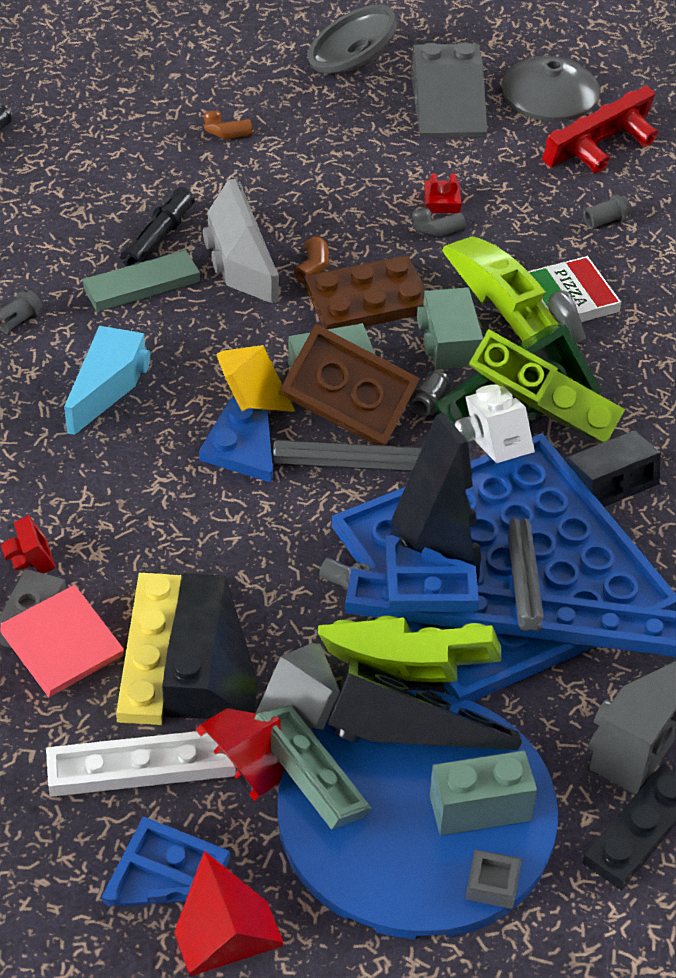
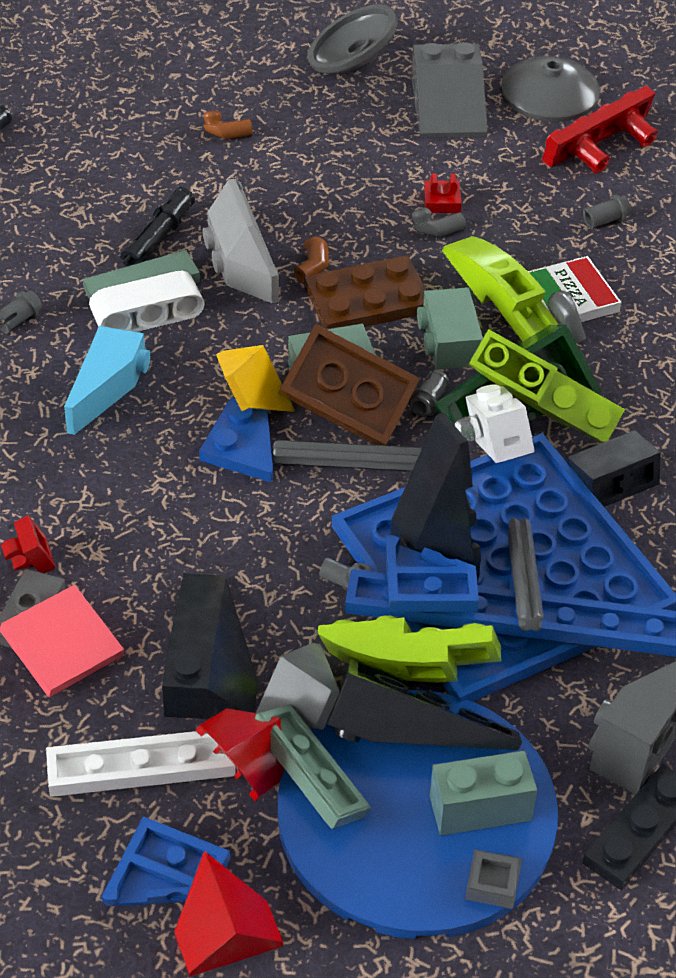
(146, 651): light yellow plate -> none
(147, 302): none -> white beam

